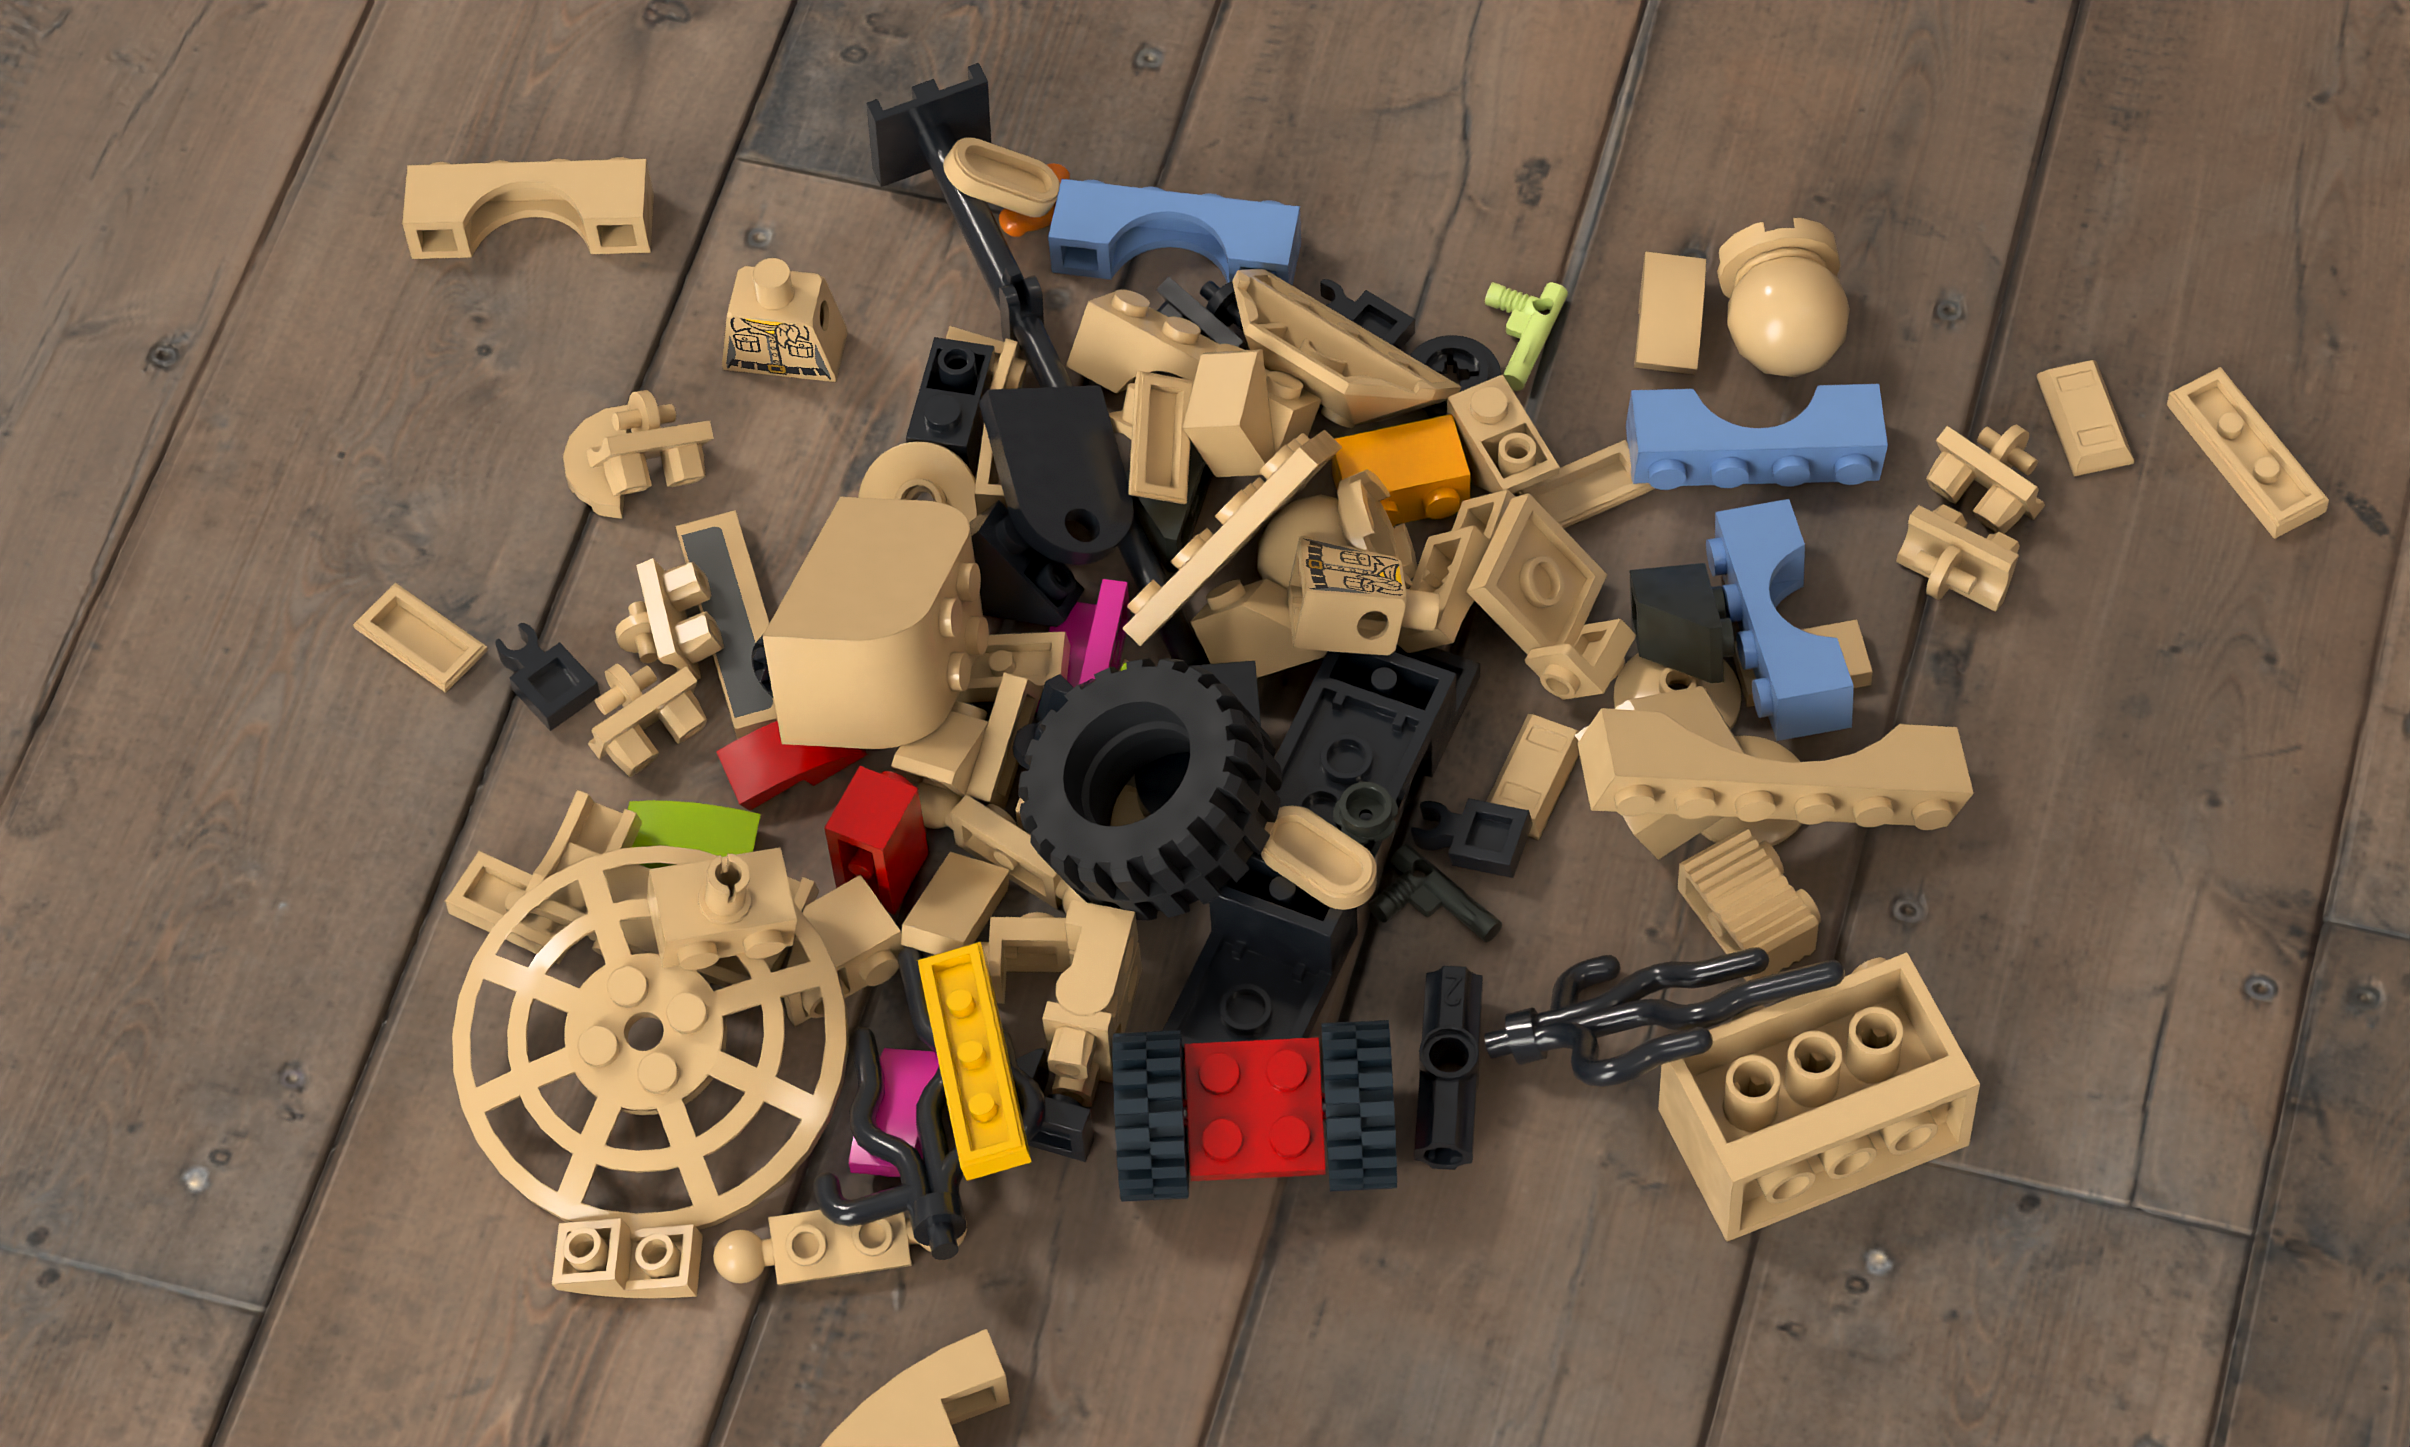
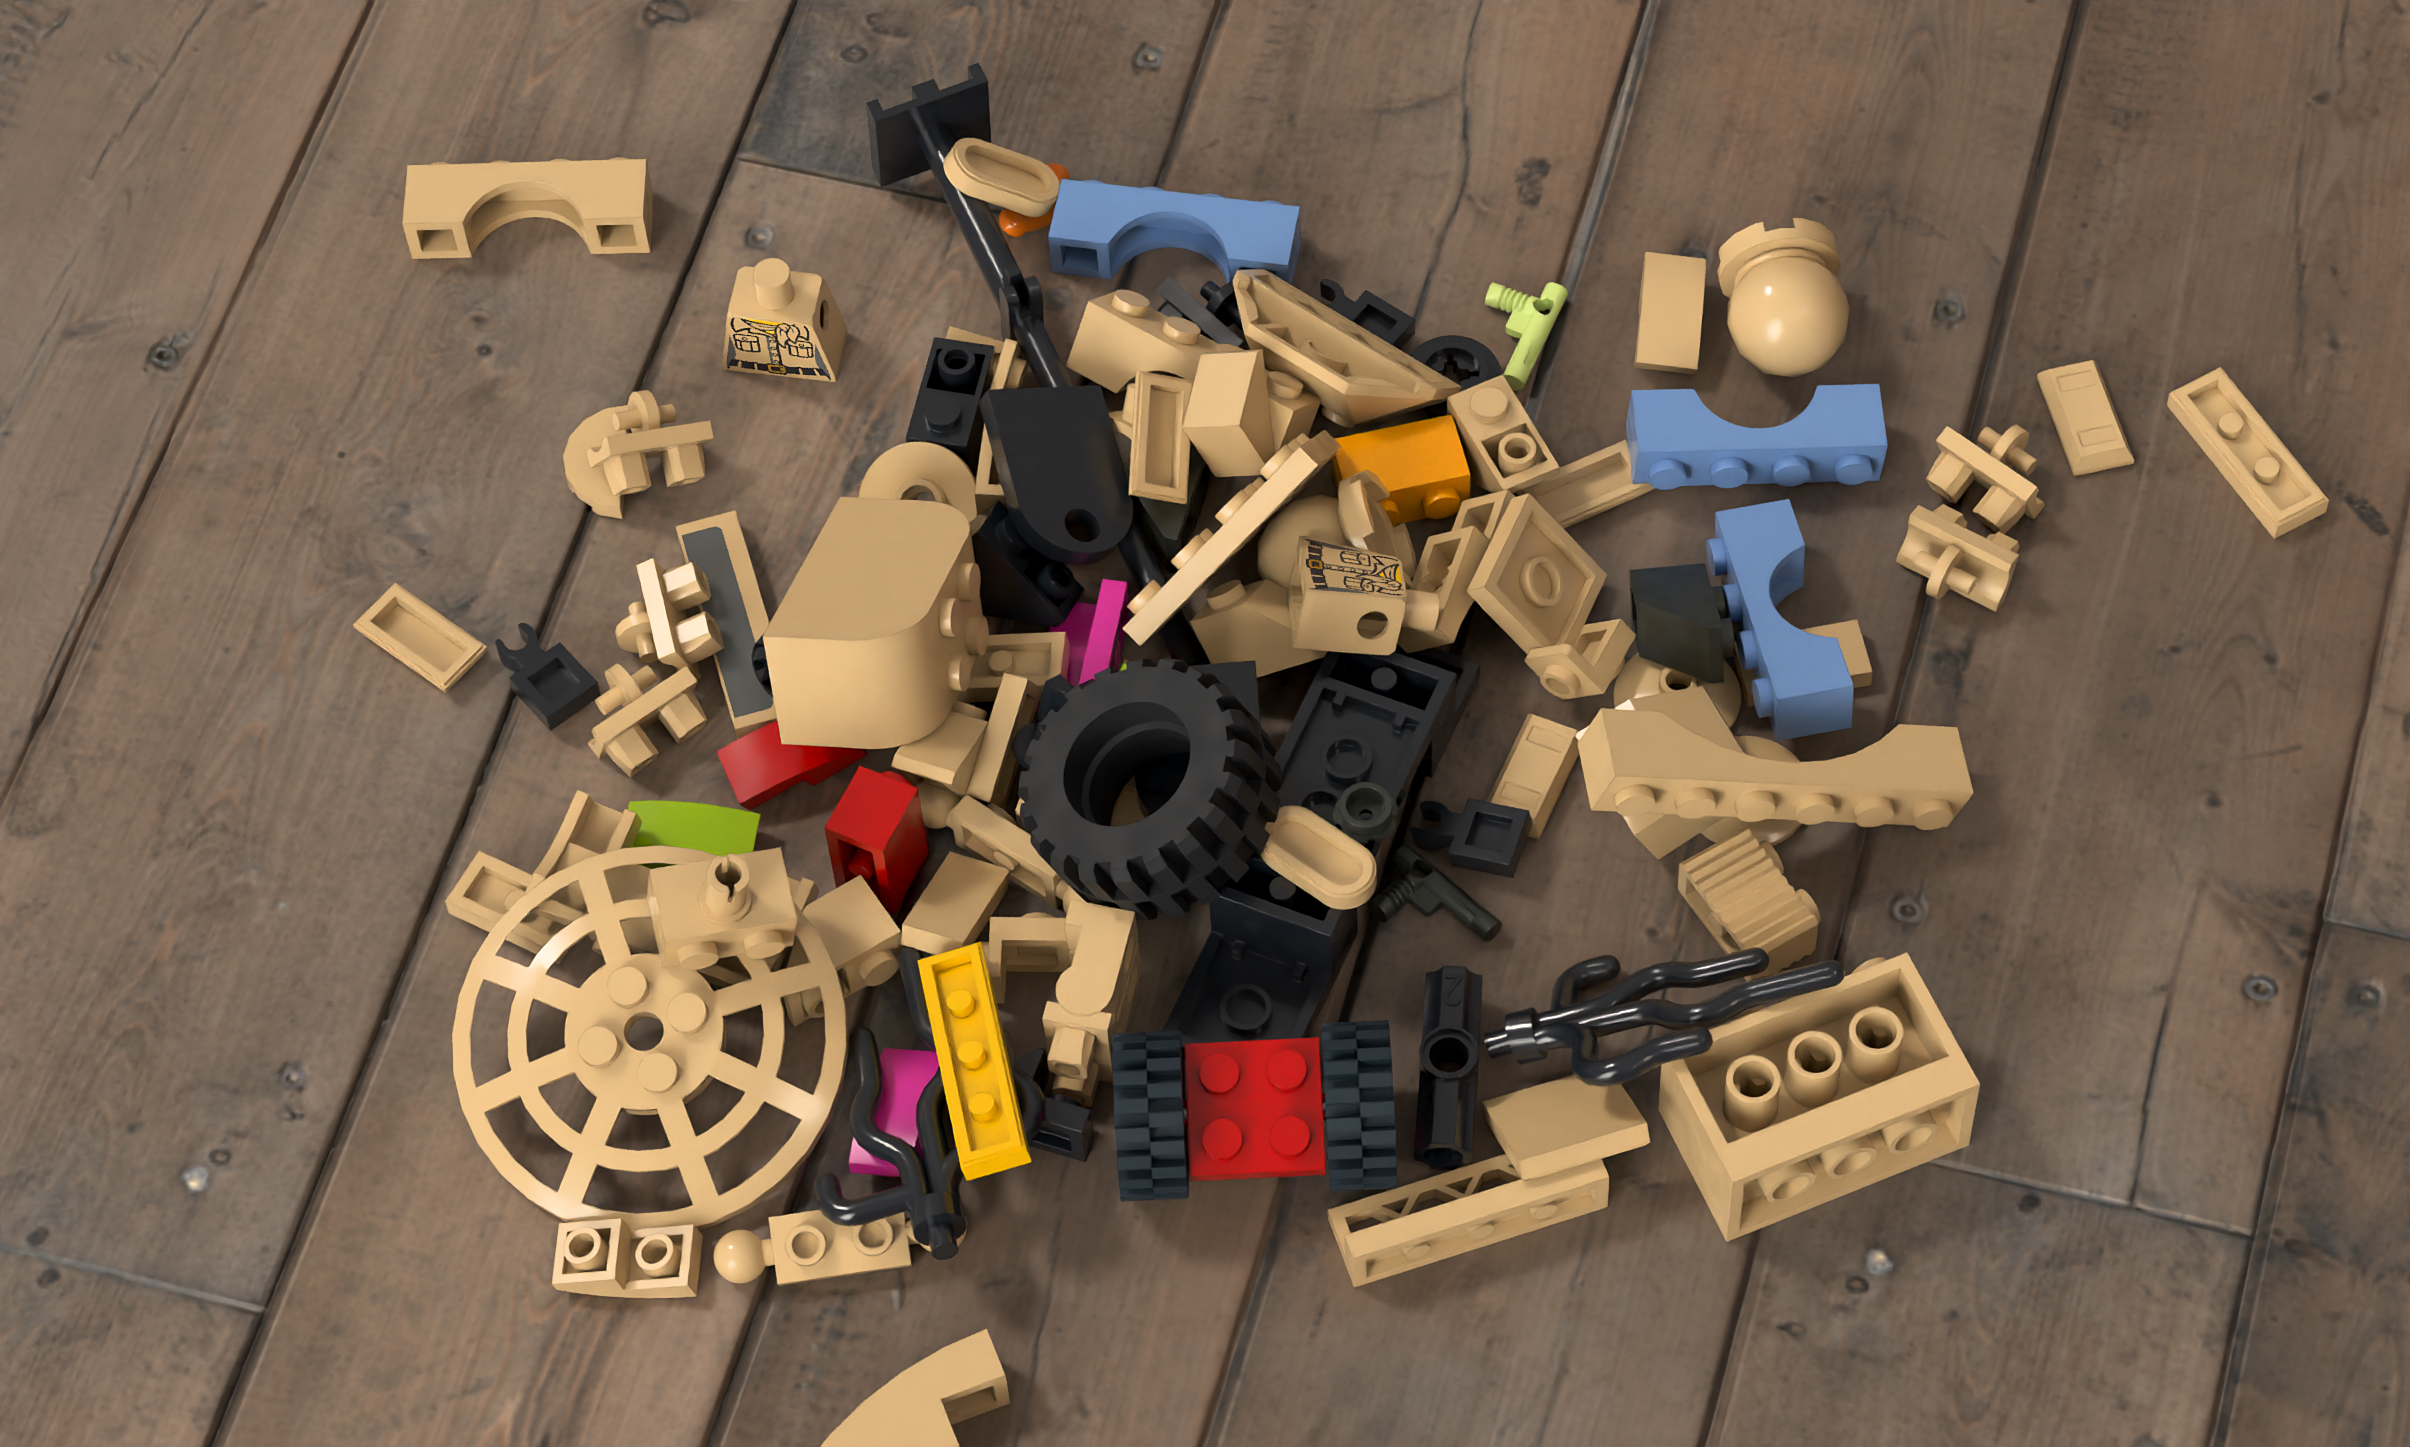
(1465, 1220): none -> tan fence
(1564, 1125): none -> tan tile

